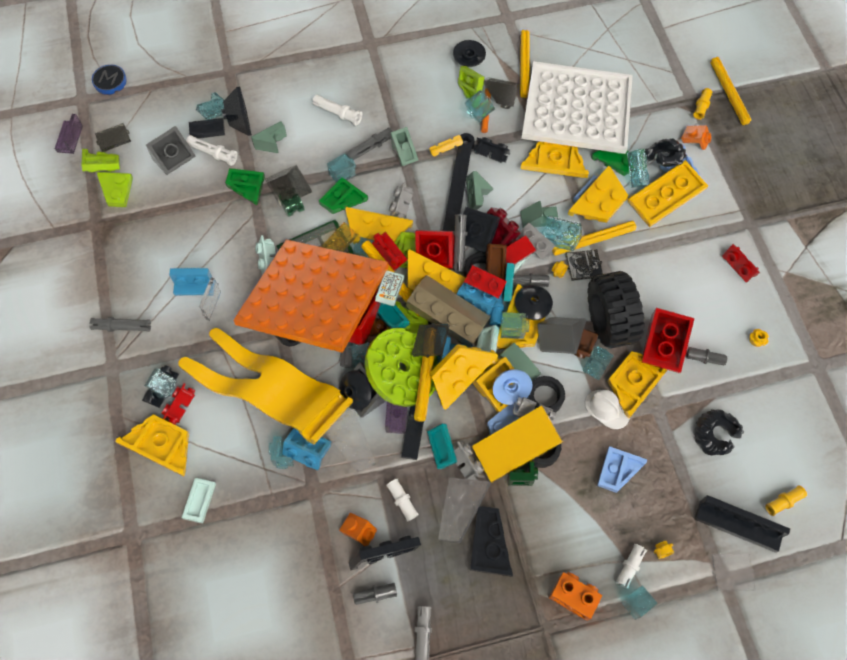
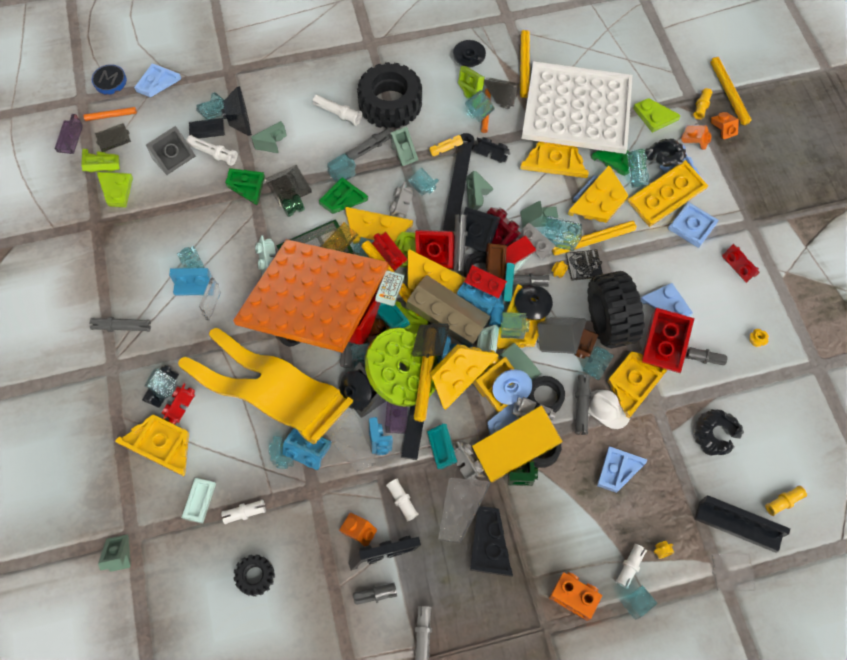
(108, 114): none -> orange bar
(115, 554): none -> sand green slope
(156, 80): none -> light blue wing
(190, 258): none -> clear light blue bracket
(241, 572): none -> black tyre
(243, 511): none -> white pin
(379, 444): none -> dark azure bracket
(389, 78): none -> black tyre
(423, 182): none -> clear light blue bracket
(583, 396): none -> dark grey pin
(655, 115): none -> lime wing
(667, 299): none -> light blue wing
(693, 224): none -> light blue tile
(727, 124): none -> orange bracket

